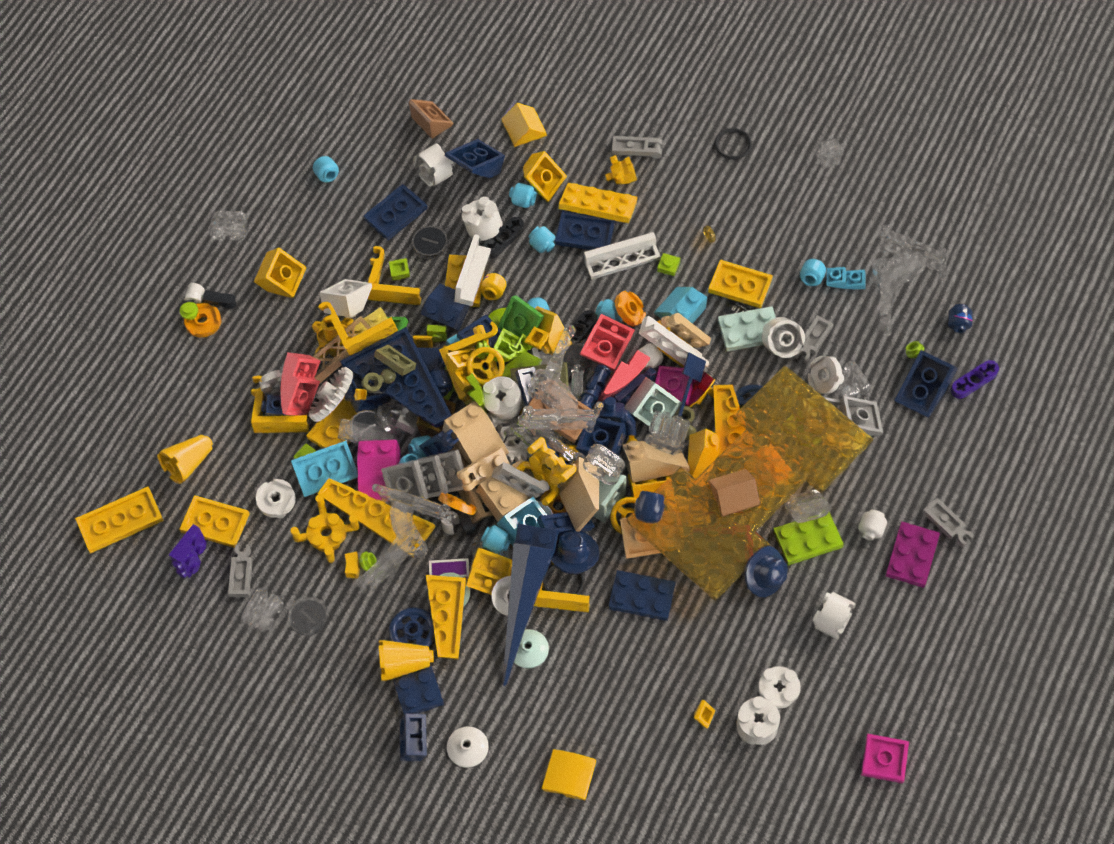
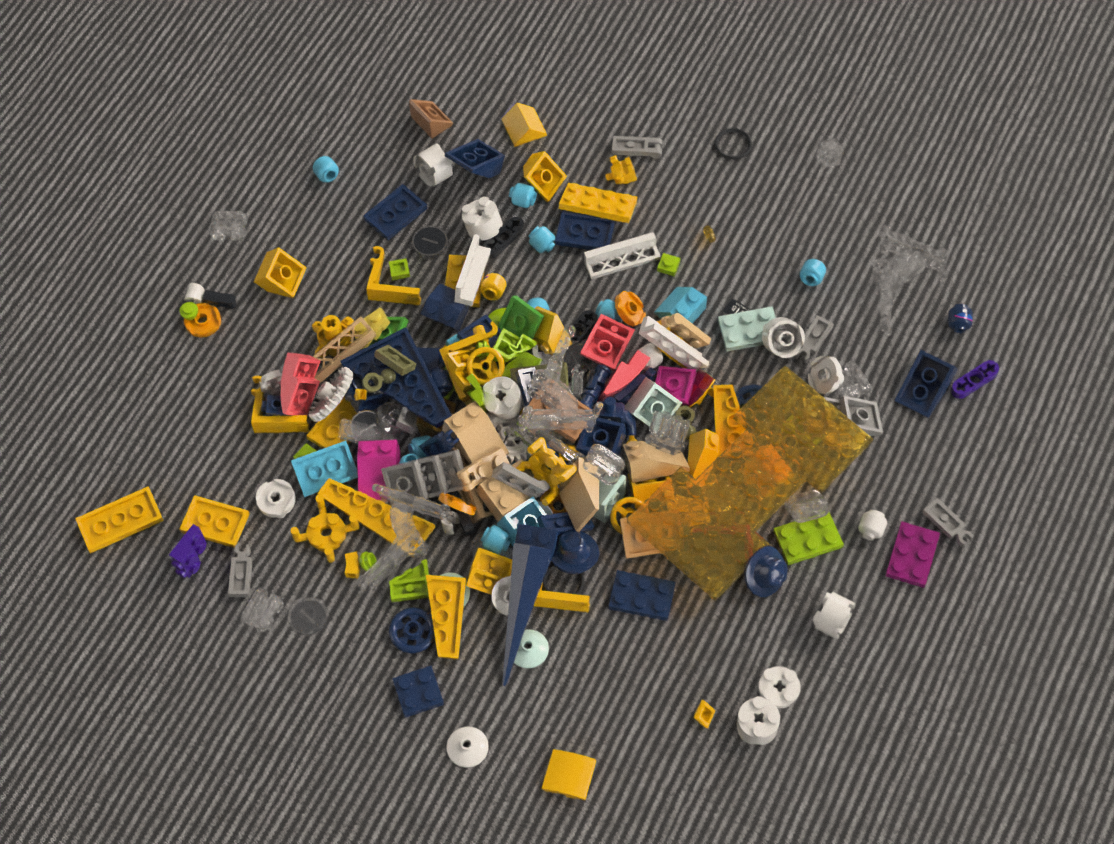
(184, 457): yellow cone -> none
(346, 297): white slope -> none
(363, 339): yellow hinge -> none
(402, 658): yellow cone -> none
(410, 584): none -> lime wing
(413, 737): dark blue brick -> none
(423, 341): yellow slope -> none
(438, 332): lime plate -> none
(457, 566): dark purple tile -> none
(537, 338): yellow slope -> none
(649, 507): dark blue helmet -> none
(694, 370): dark blue piece -> none
(735, 492): medium nougat slope -> none
(740, 284): yellow plate -> none
(840, 278): medium azure slope -> none
(885, 758): dark pink plate -> none
(913, 349): lime plate -> none

